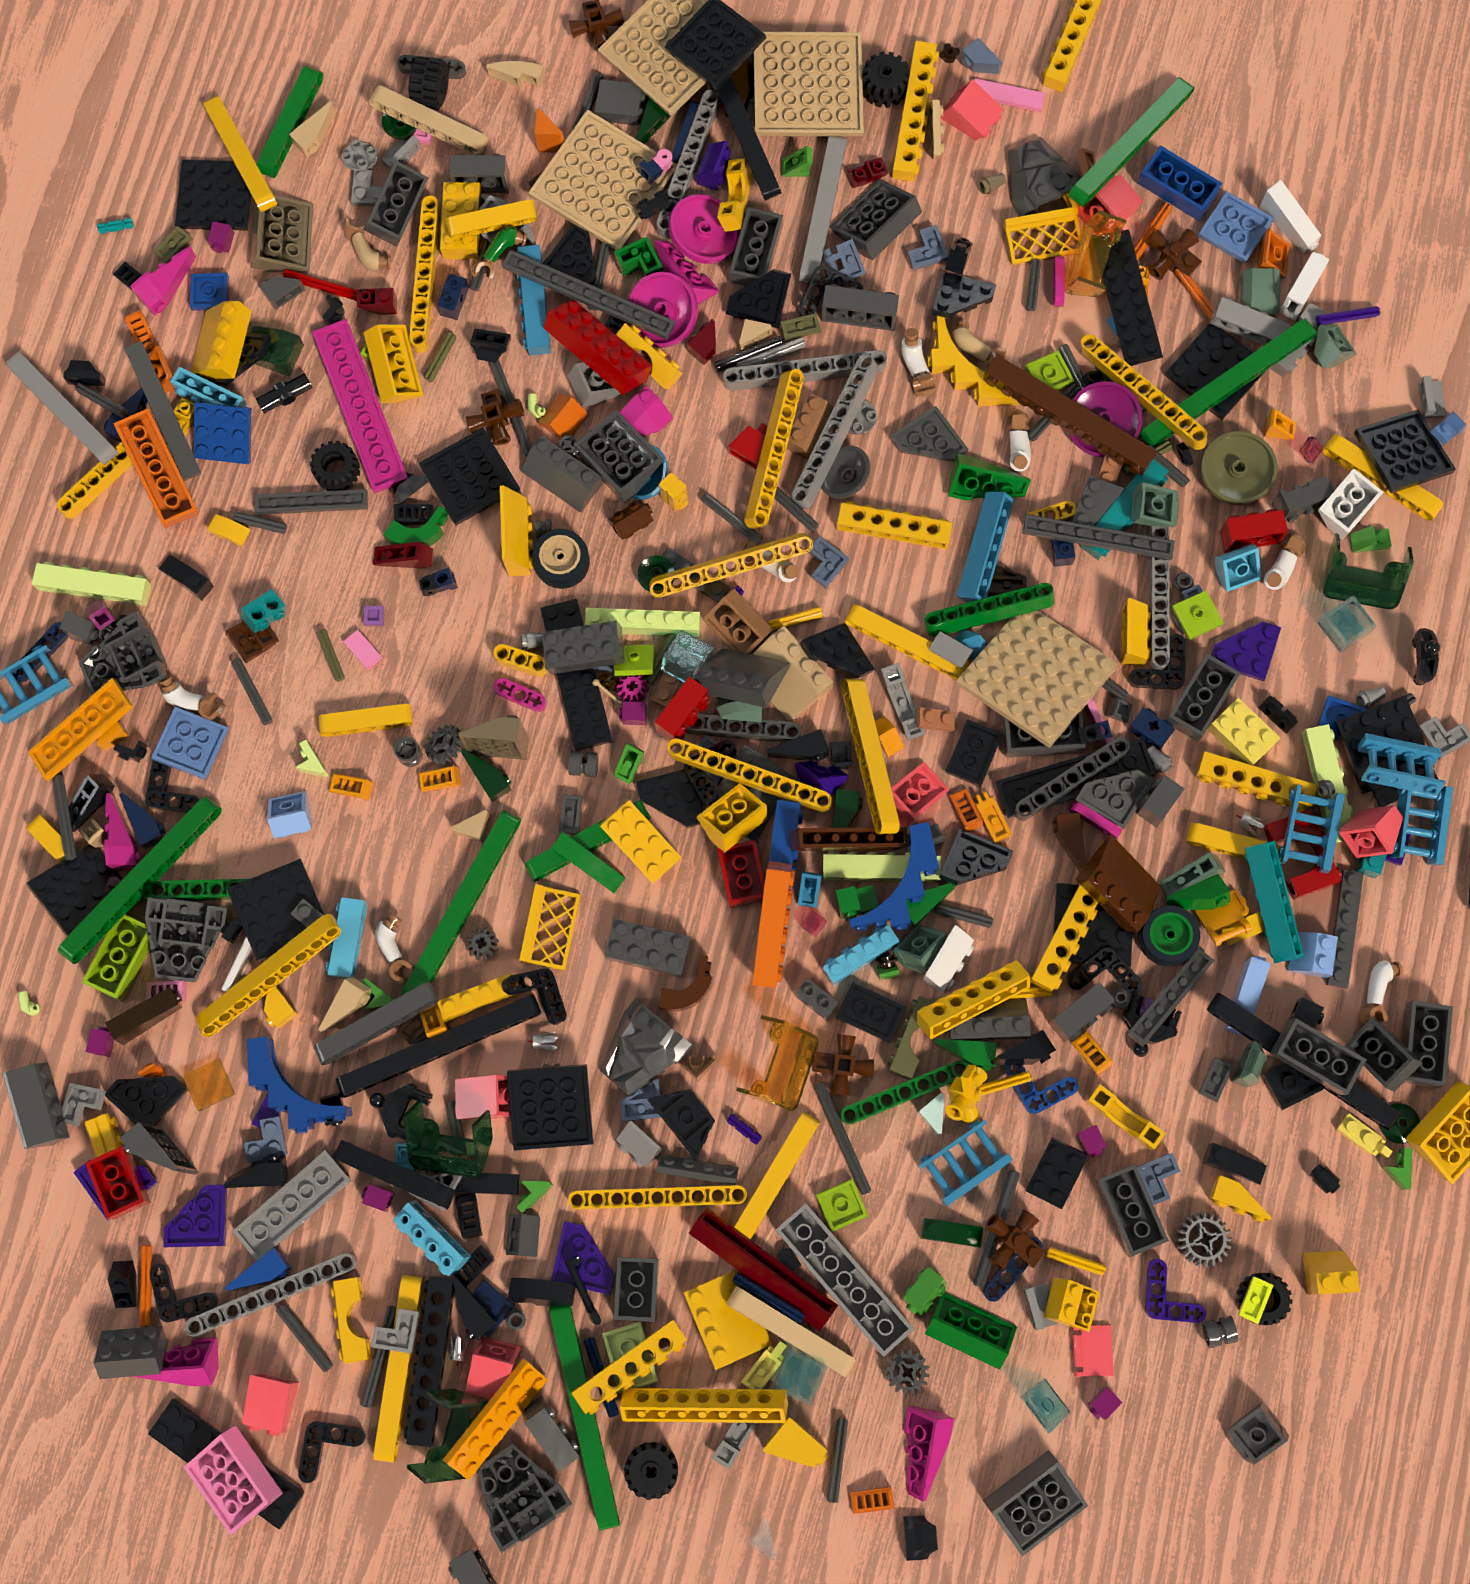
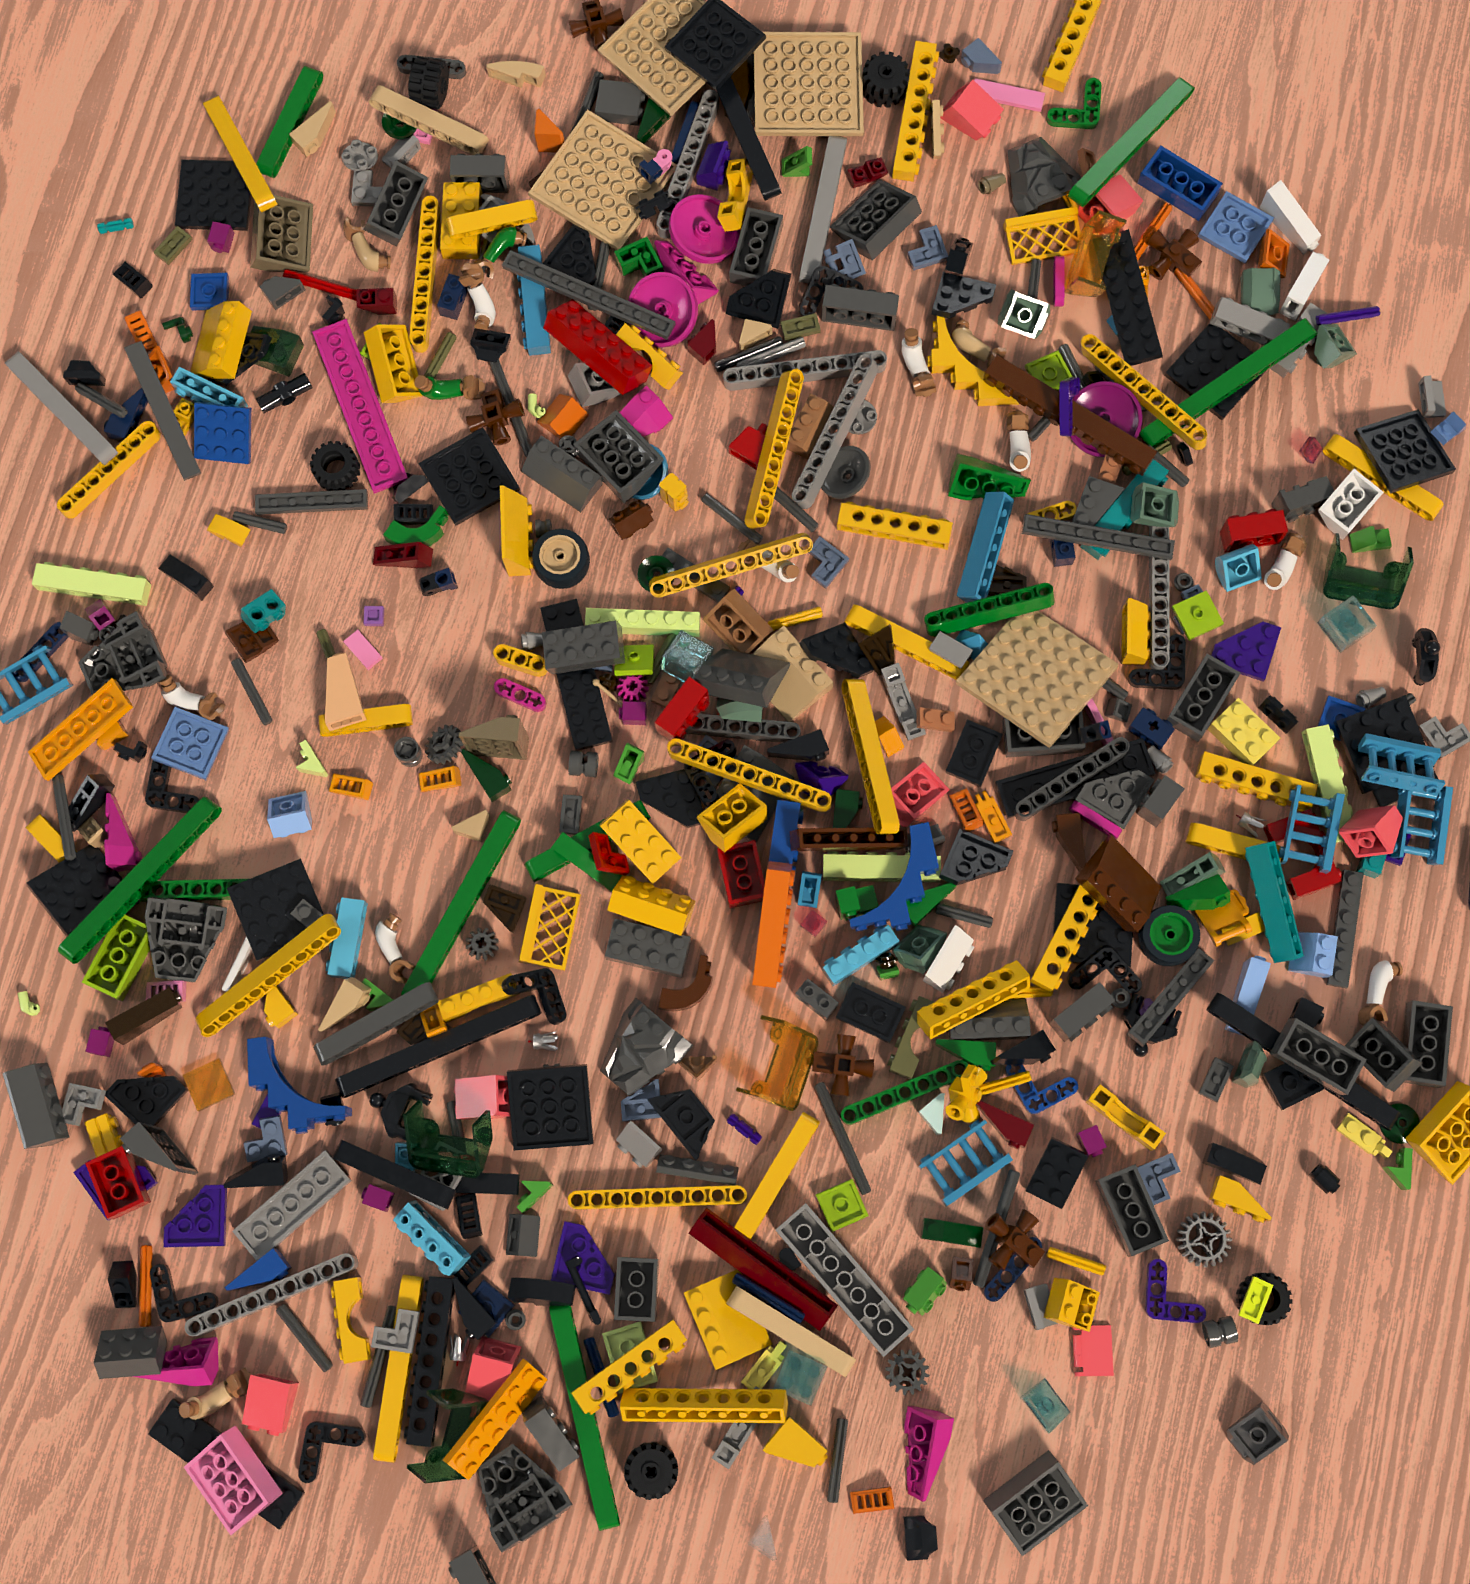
(146, 828): dark blue slope -> none
(156, 468): orange brick -> none
(159, 287): dark pink wedge -> none
(185, 332): none -> dark green plate
(211, 1401): none -> piece
(232, 930): black bracket -> none
(343, 700): none -> light nougat slope
(448, 389): none -> piece
(484, 306): none -> piece
(504, 905): none -> dark brown wing
(604, 858): none -> red plate
(651, 905): none -> yellow brick
(841, 754): black bracket -> none
(879, 649): none -> dark brown wing
(929, 437): dark grey plate -> none
(961, 1273): none -> reddish brown bracket
(971, 1330): green slope -> none
(1010, 1127): none -> dark red slope
(1023, 314): none -> sand green slope
(1068, 388): none -> dark purple beam
(1081, 114): none -> green beam
(1097, 1049): light orange slope -> none
(1104, 1404): magenta brick -> none
(1239, 468): olive dish -> none
(1279, 426): light orange slope -> none
(1325, 788): dark grey plate -> none
(1330, 1273): yellow slope -> none

